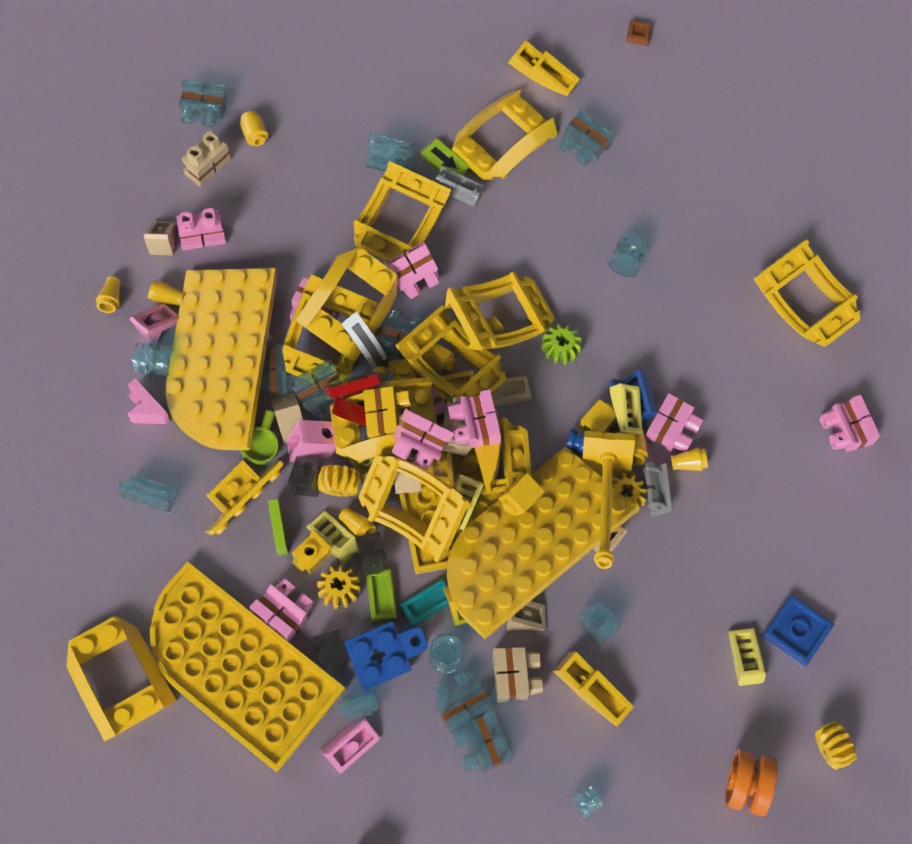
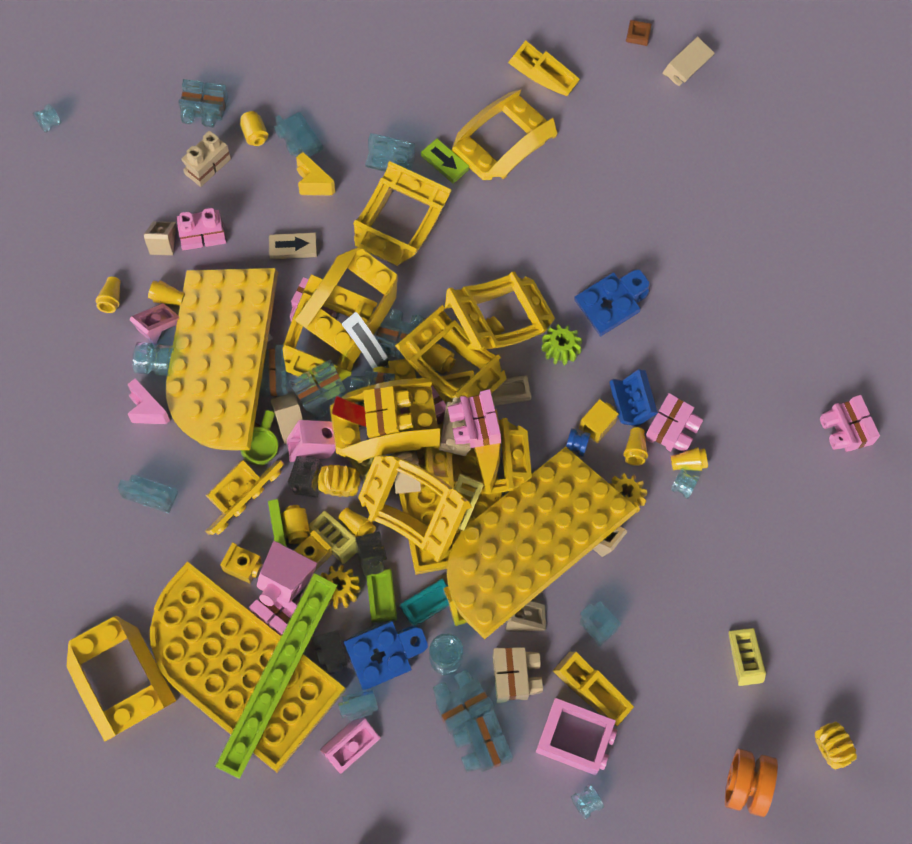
(47, 118): none -> clear light blue wheel
(245, 572): none -> yellow brick
(275, 676): none -> lime plate
(284, 574): none -> bright pink torso
(292, 246): none -> tan tile
(295, 524): none -> yellow brick
(298, 135): none -> clear light blue bracket
(314, 179): none -> yellow slope
(351, 385): red tile -> none
(421, 435): bright pink hips -> none
(423, 265): bright pink hips -> none
(462, 187): light grey hinge -> none
(521, 495): yellow brick -> none
(570, 759): none -> bright pink window
(586, 137): clear light blue hips -> none
(608, 456): yellow tile -> none
(624, 297): none -> blue plate
(627, 401): light yellow slope -> none
(628, 254): clear light blue wheel -> none
(658, 489): light grey hinge -> none
(684, 483): none -> clear light blue wheel
(688, 61): none -> tan hinge
(788, 267): yellow wedge -> none
(798, 630): blue tile -> none

